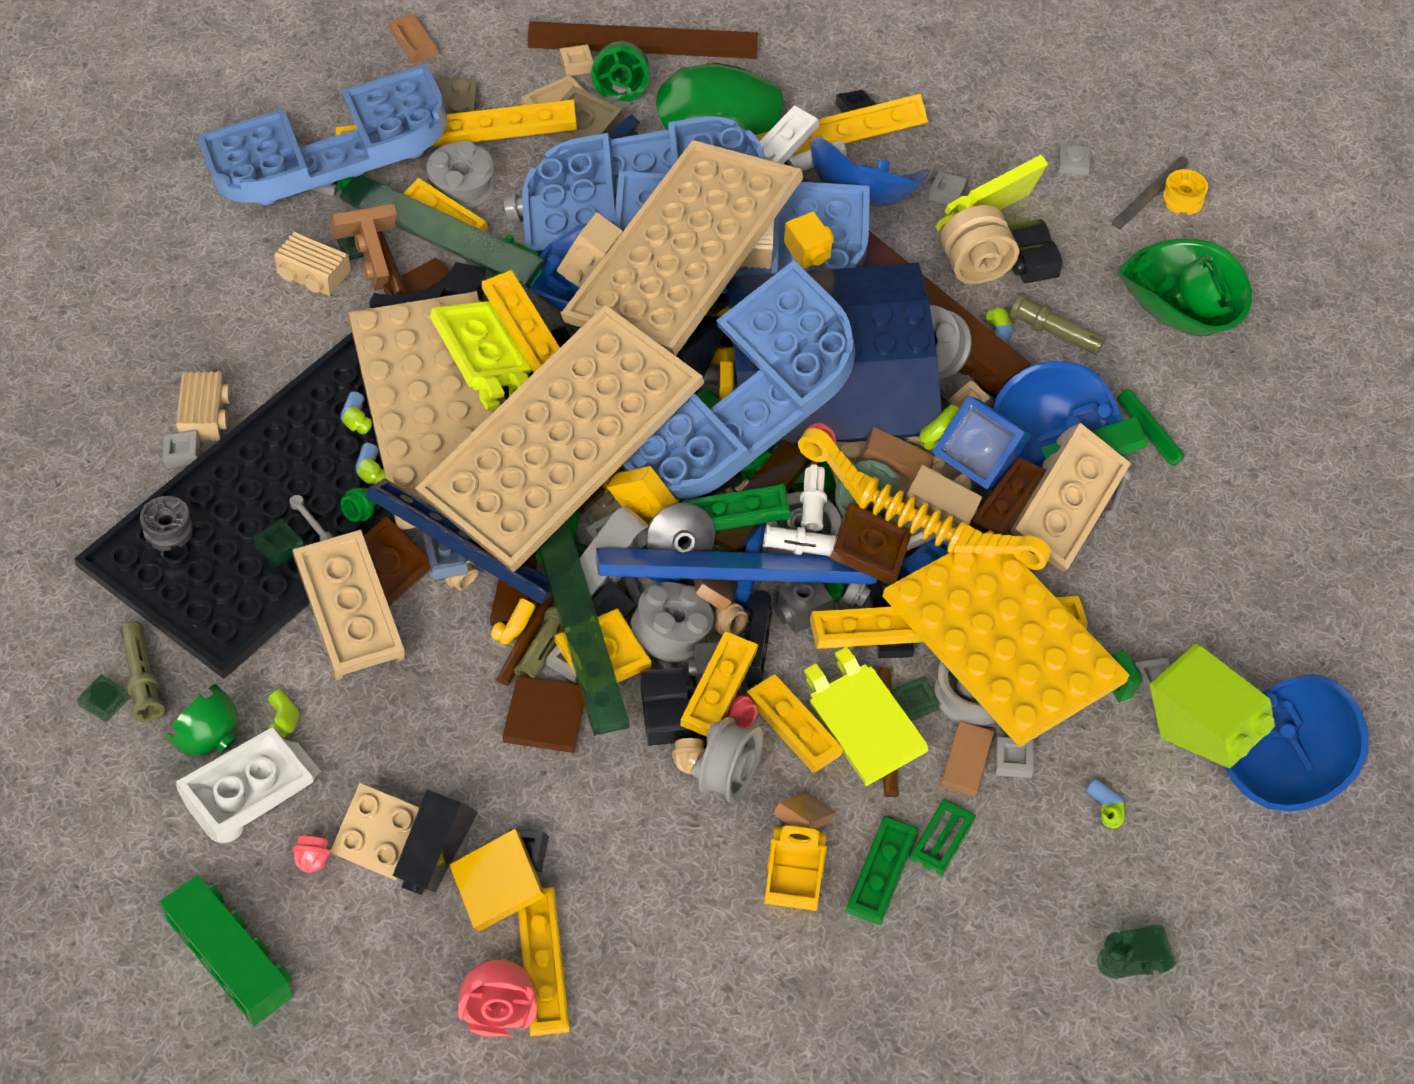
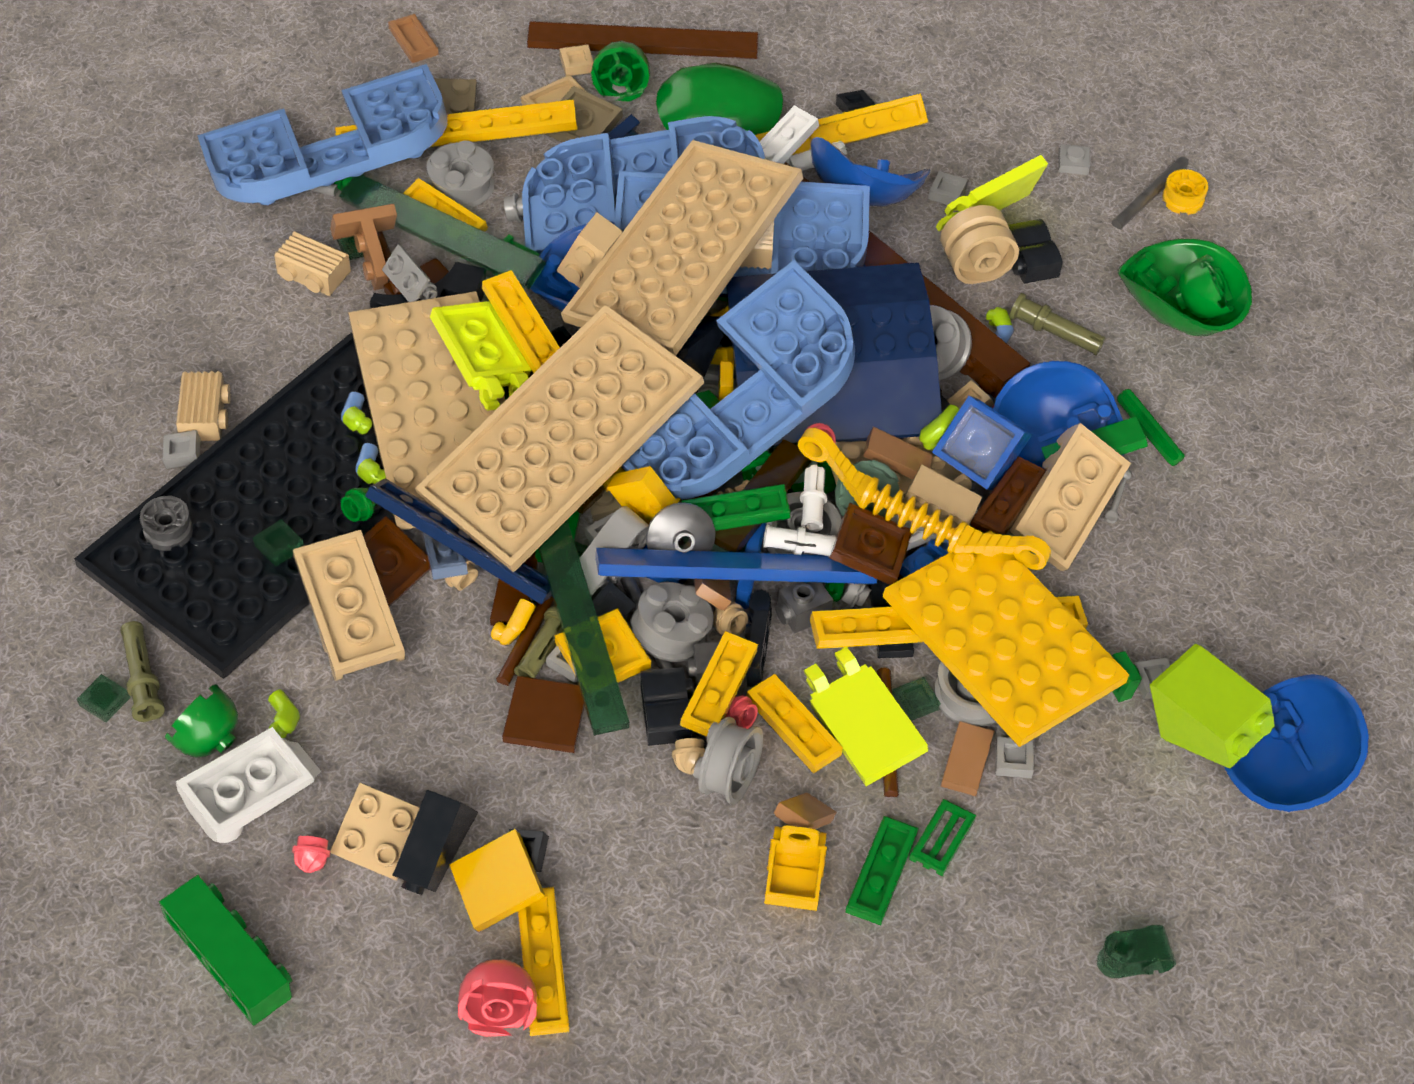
(297, 503): light grey hinge -> none
(408, 276): none -> light grey hinge
(808, 240): yellow brick -> none
(1111, 804): arm -> none

